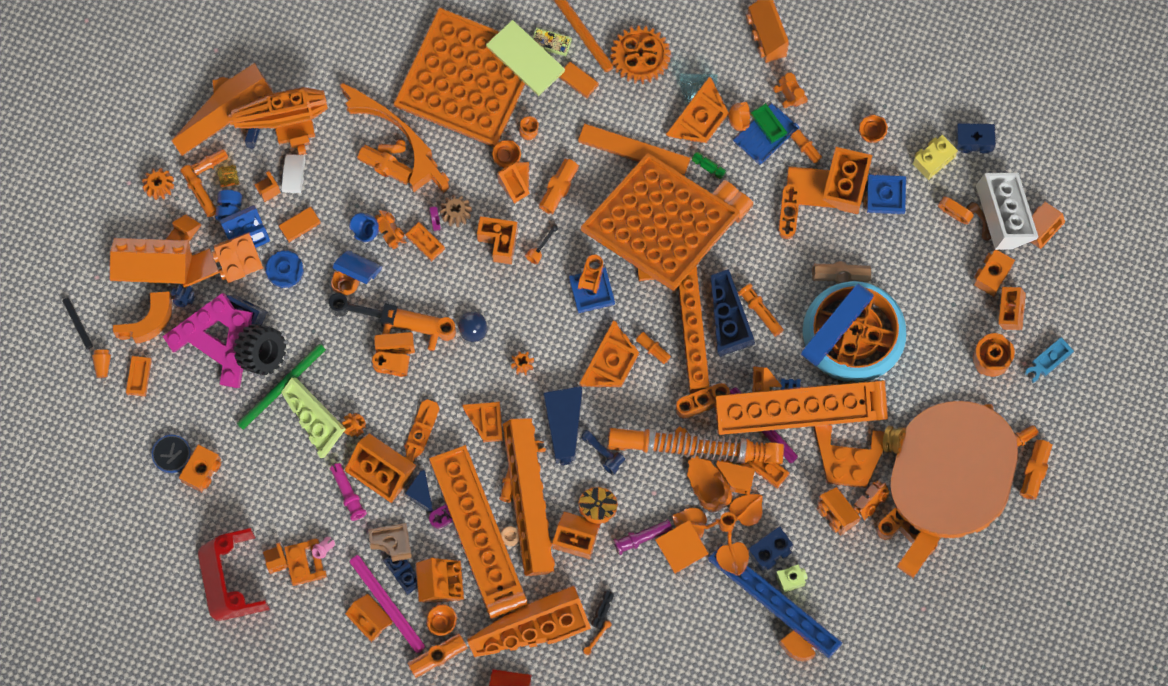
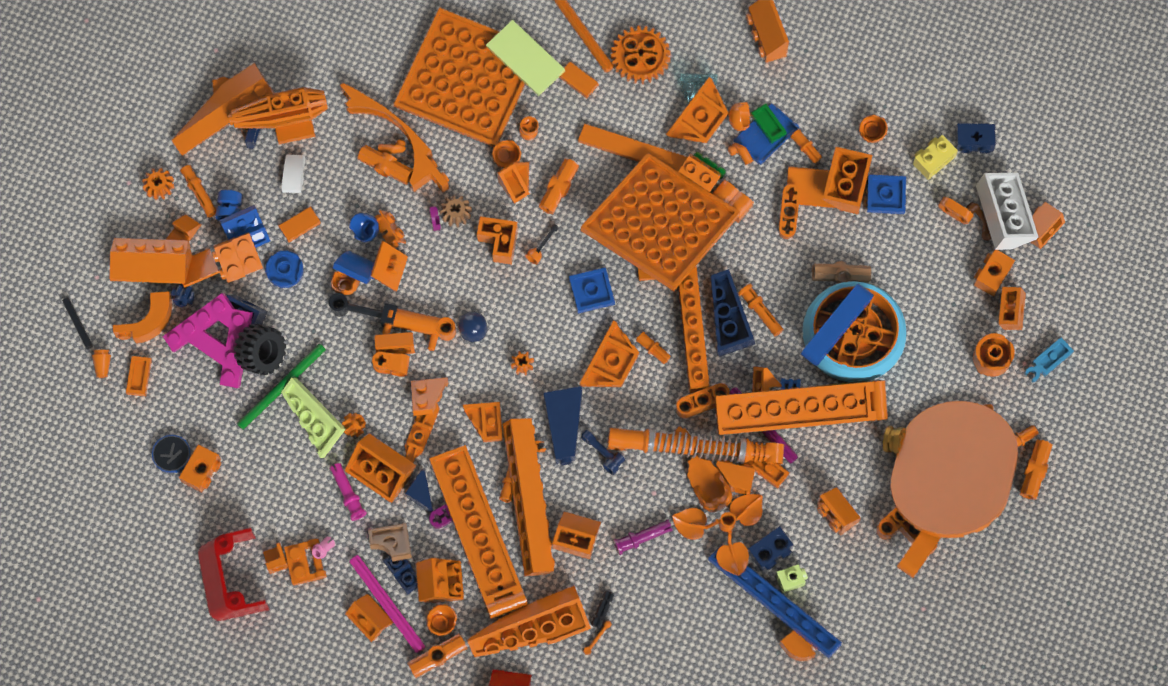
(209, 162): orange axle -> none
(228, 176): clear yellow tile -> none
(267, 187): orange panel -> none
(300, 143): orange tile -> none
(389, 266): none -> orange piece
(425, 241): orange plate -> none
(427, 394): none -> orange wing
(510, 536): light nougat tile -> none
(552, 41): tile -> none
(591, 277): orange piece -> none
(598, 505): tile -> none
(681, 546): orange tile -> none
(700, 172): none -> orange brick
(742, 151): none -> orange arm
(791, 90): orange piece -> none
(846, 464): orange wing -> none
(877, 493): orange hinge -> none

